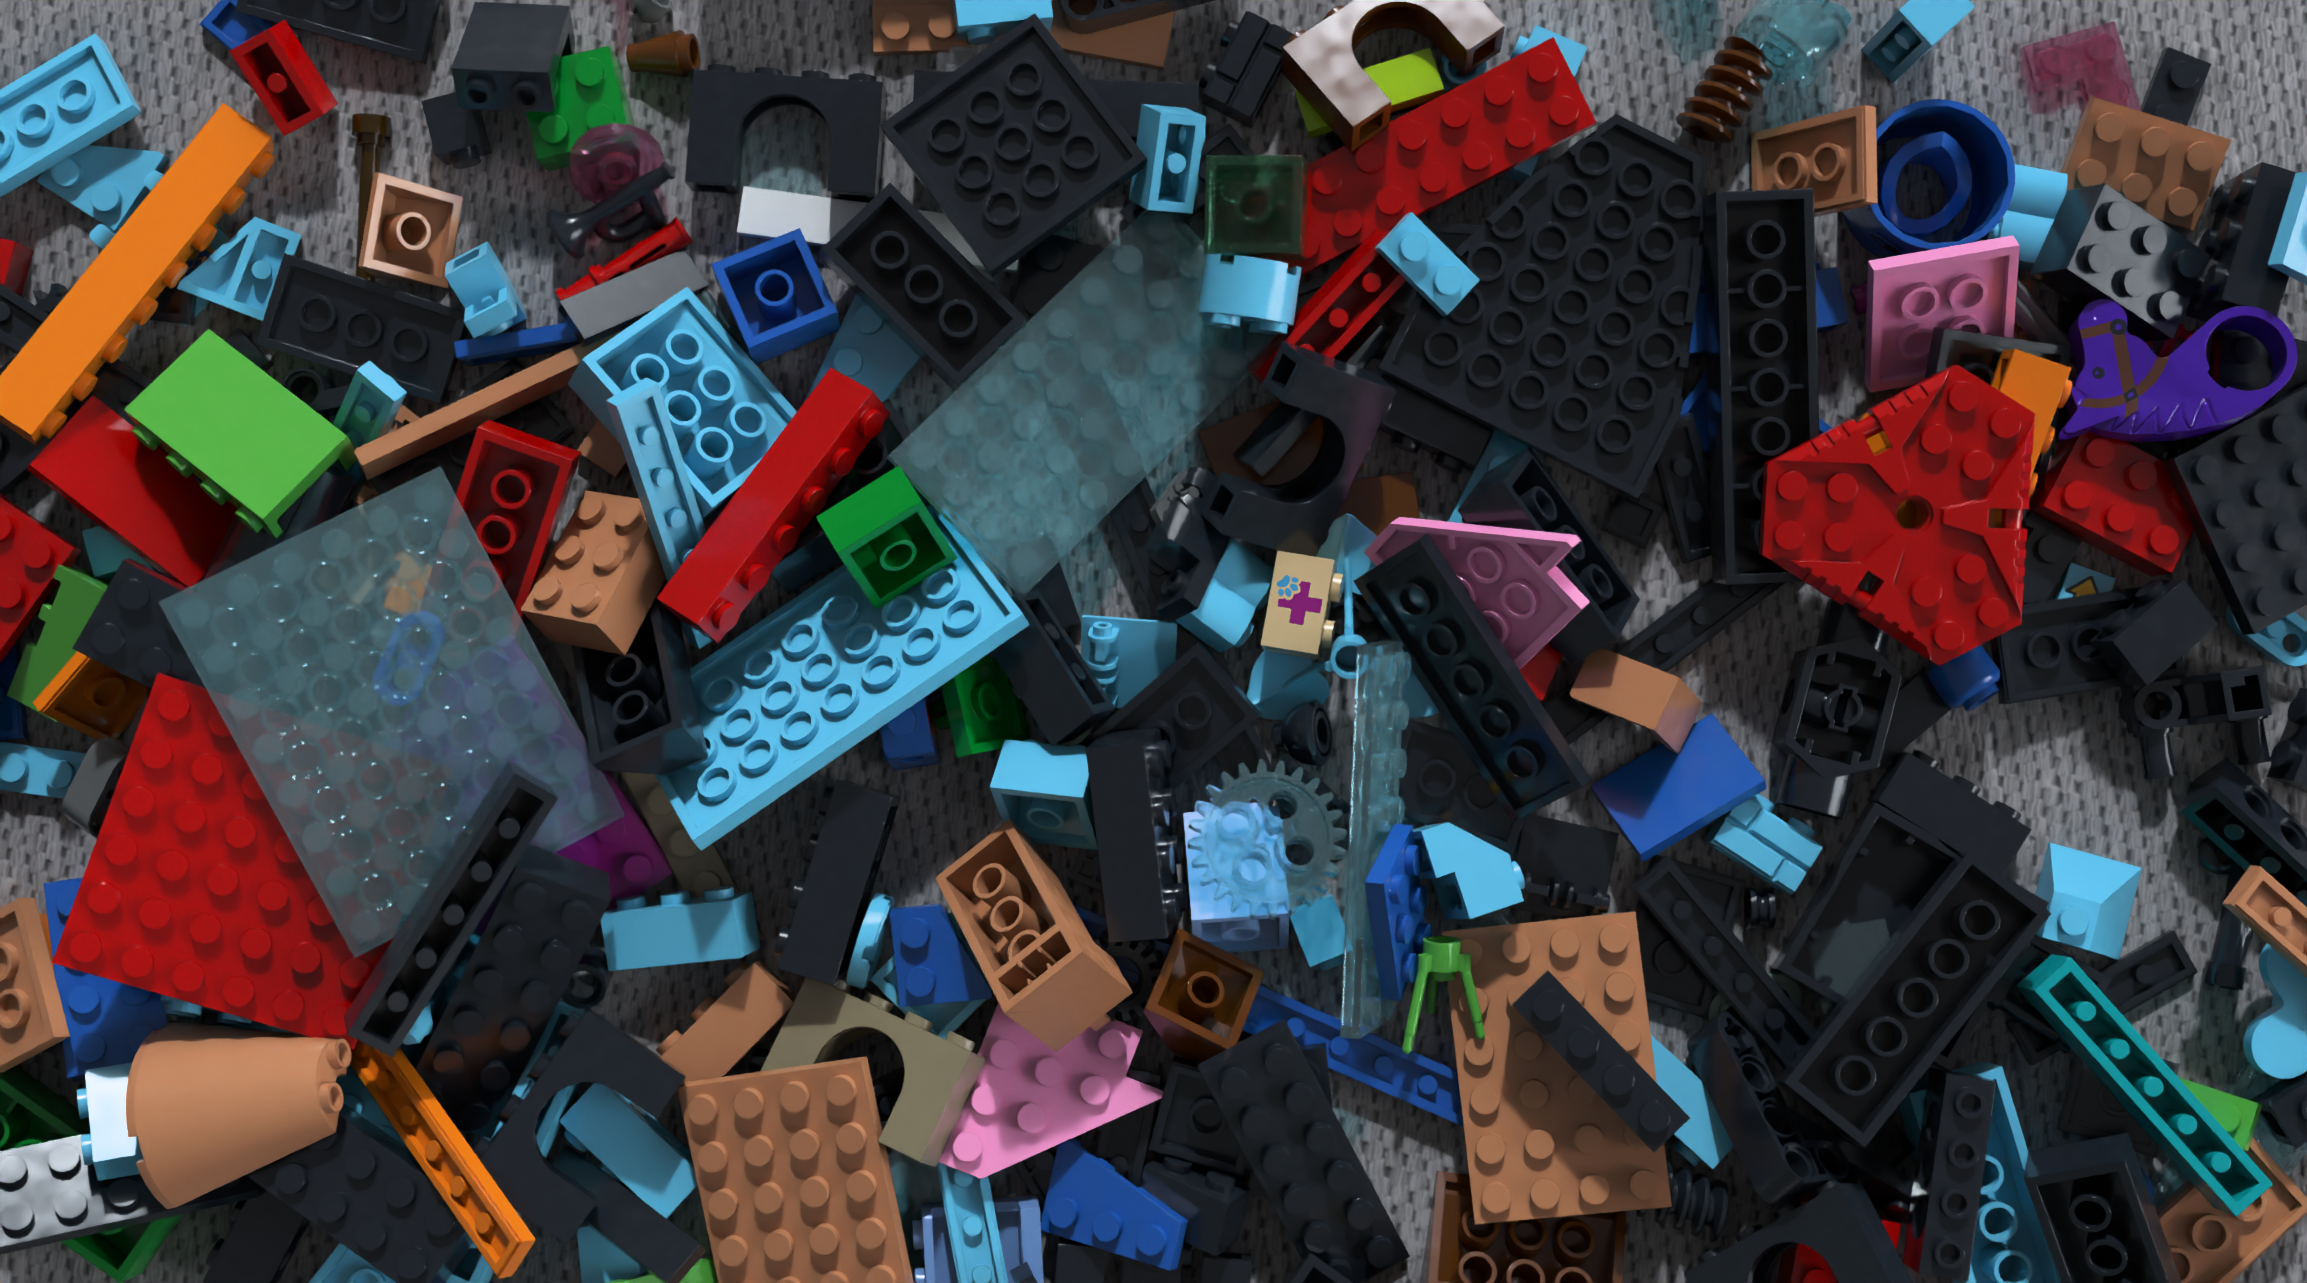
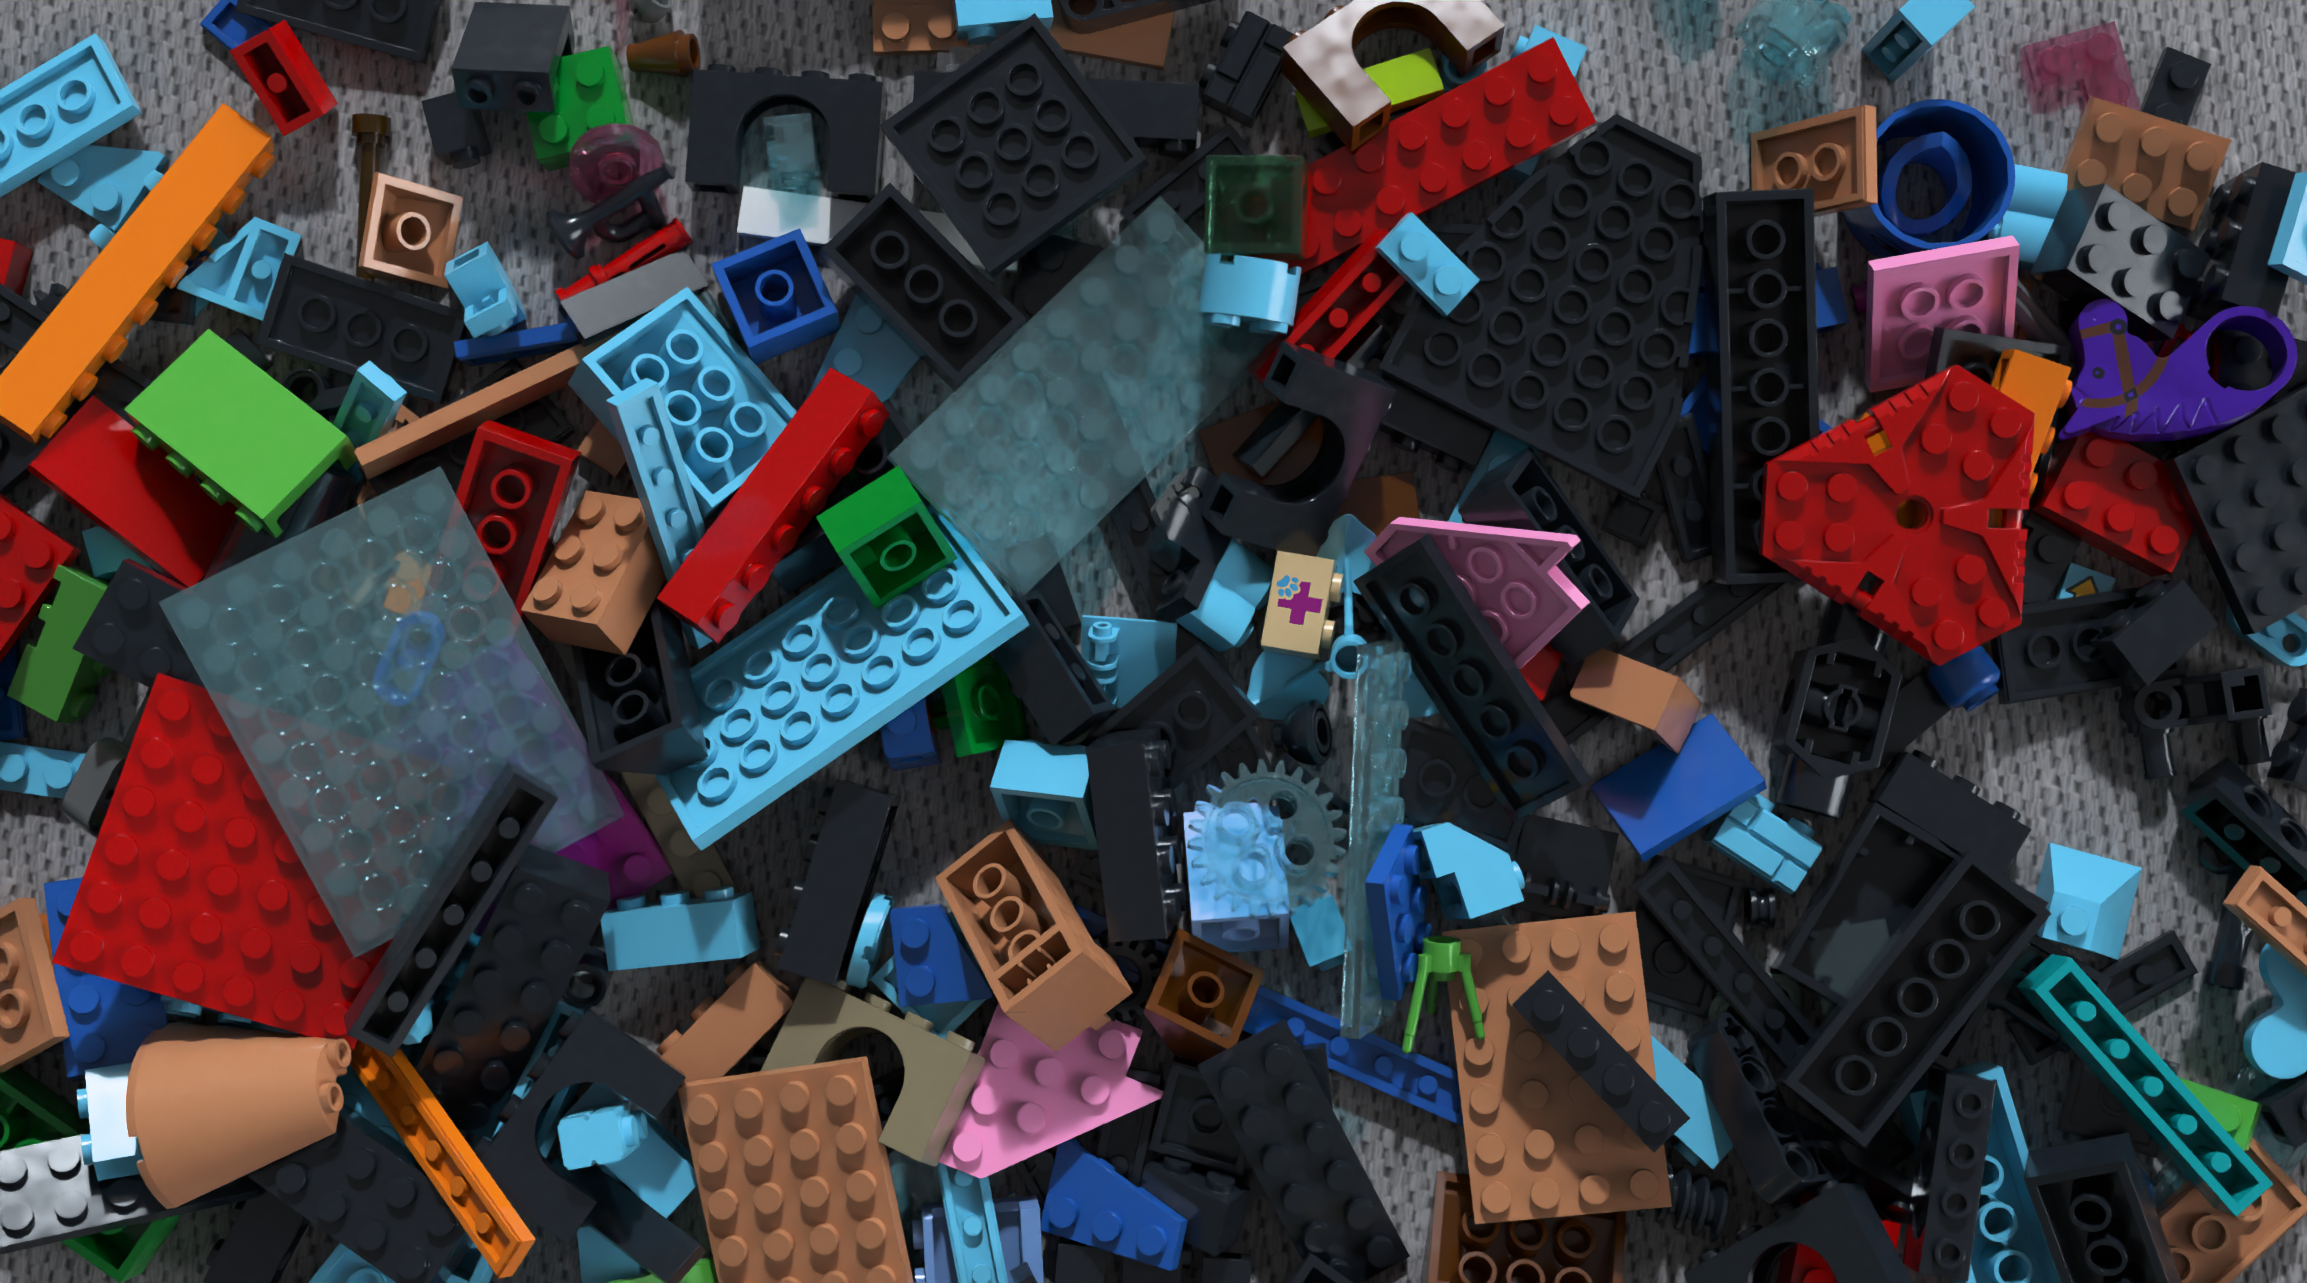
(91, 698): orange tile -> none
(601, 1134): none -> medium azure brick
(794, 149): none -> clear light blue brick
(1173, 148): medium azure brick -> none
(1725, 91): reddish brown piece -> none

